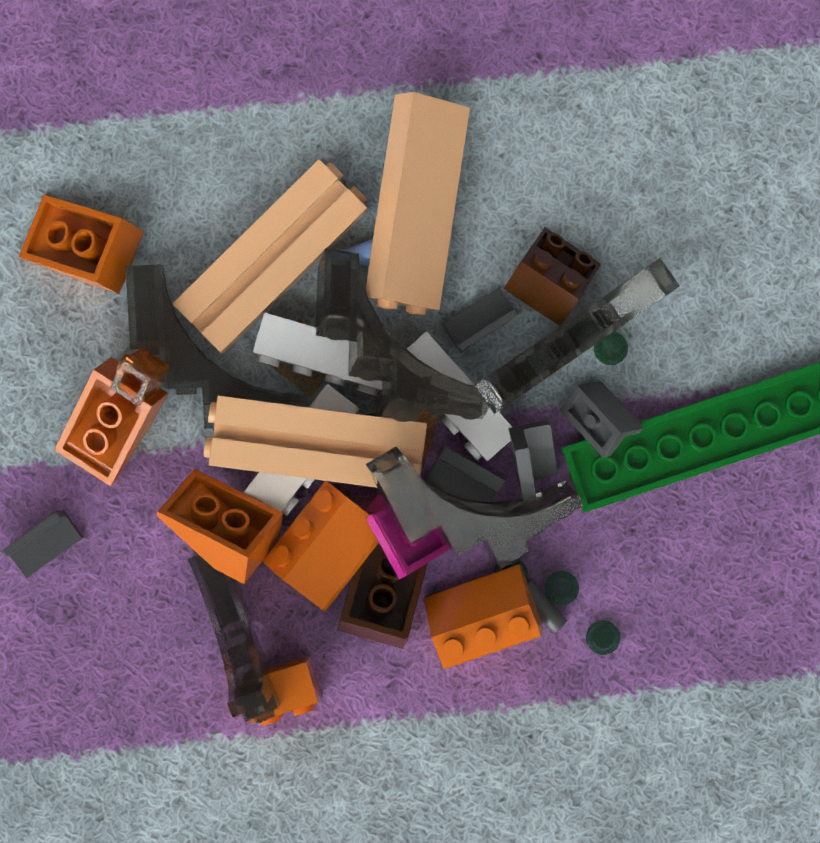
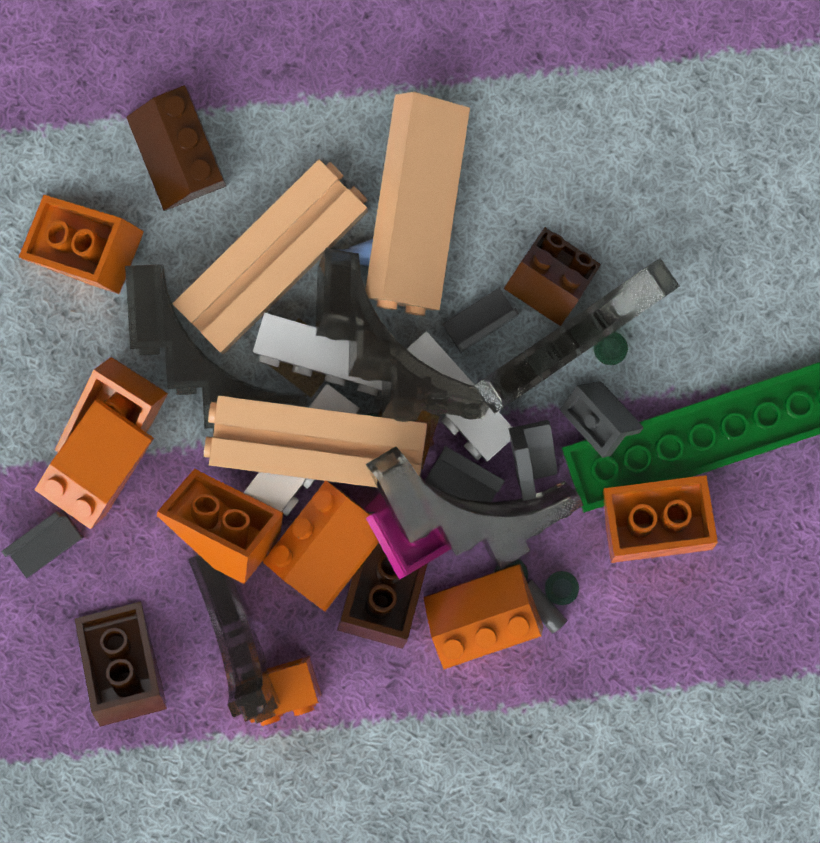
(94, 464): none -> orange slope
(119, 664): none -> reddish brown slope
(139, 376): clear orange brick -> none
(175, 148): none -> reddish brown slope
(603, 637): clear green plate -> none
(659, 519): none -> orange slope

